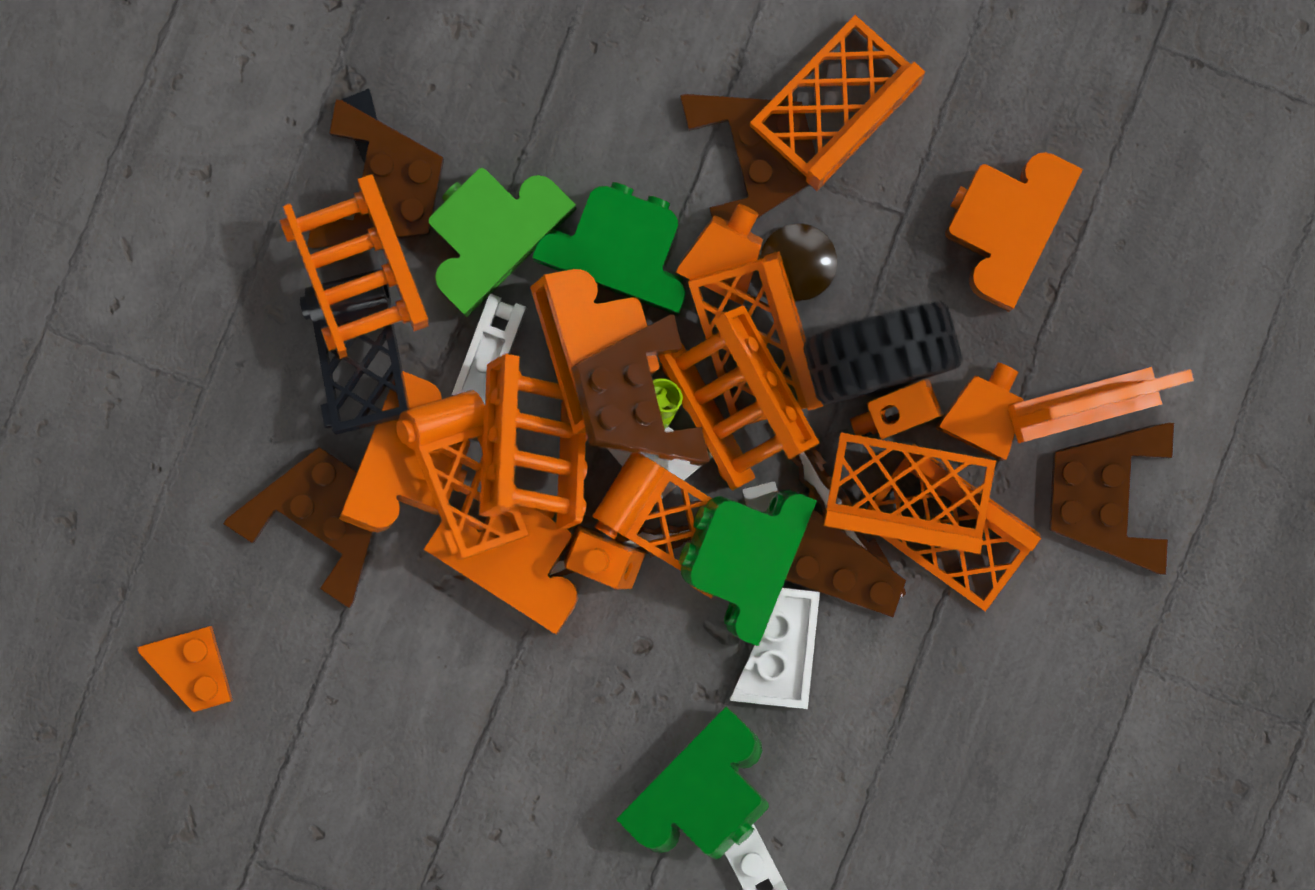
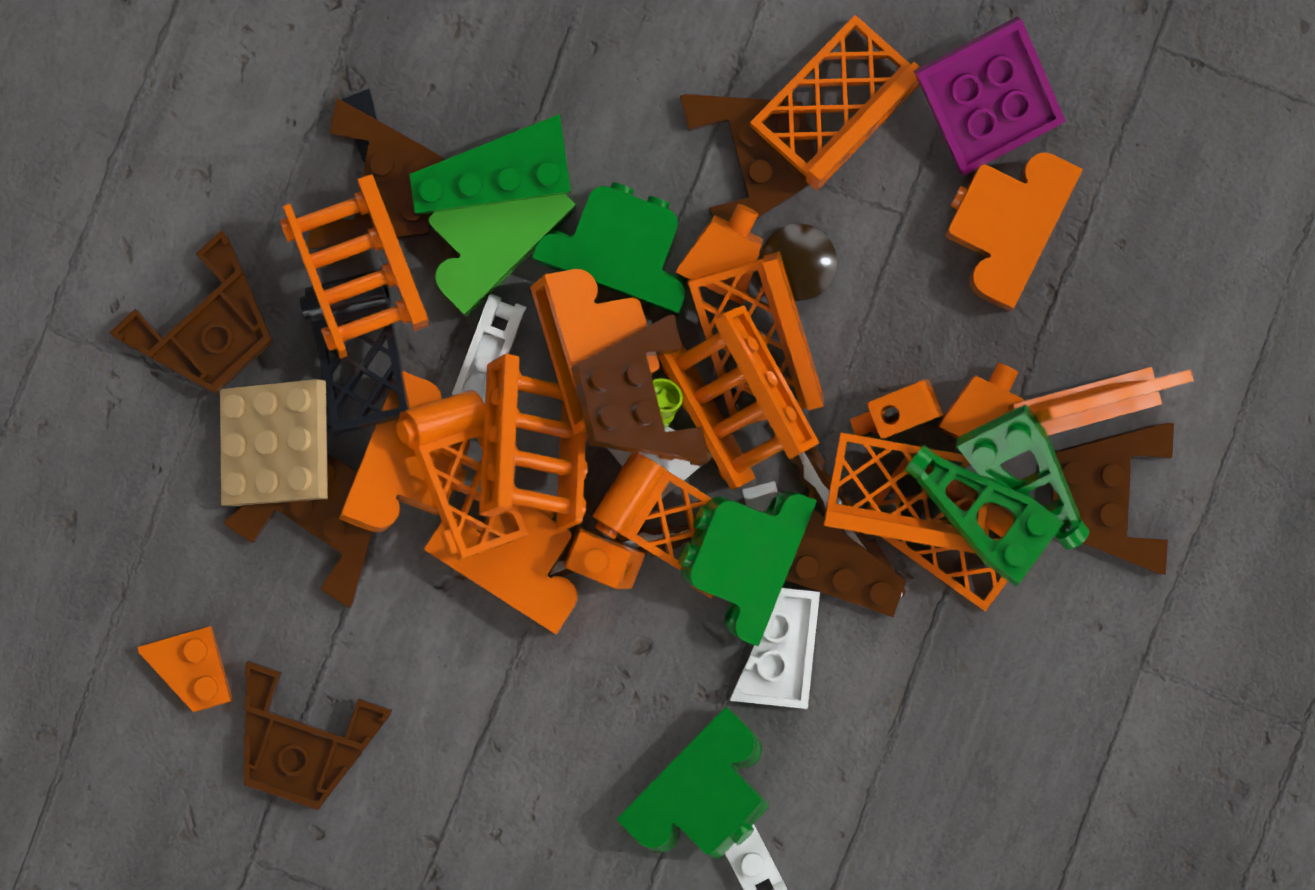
(214, 338): none -> reddish brown wing
(273, 443): none -> tan plate
(295, 757): none -> reddish brown wing
(501, 171): none -> green wing
(882, 352): black tyre -> none
(990, 95): none -> magenta plate
(1010, 436): none -> green plate
(1024, 539): none -> green plate

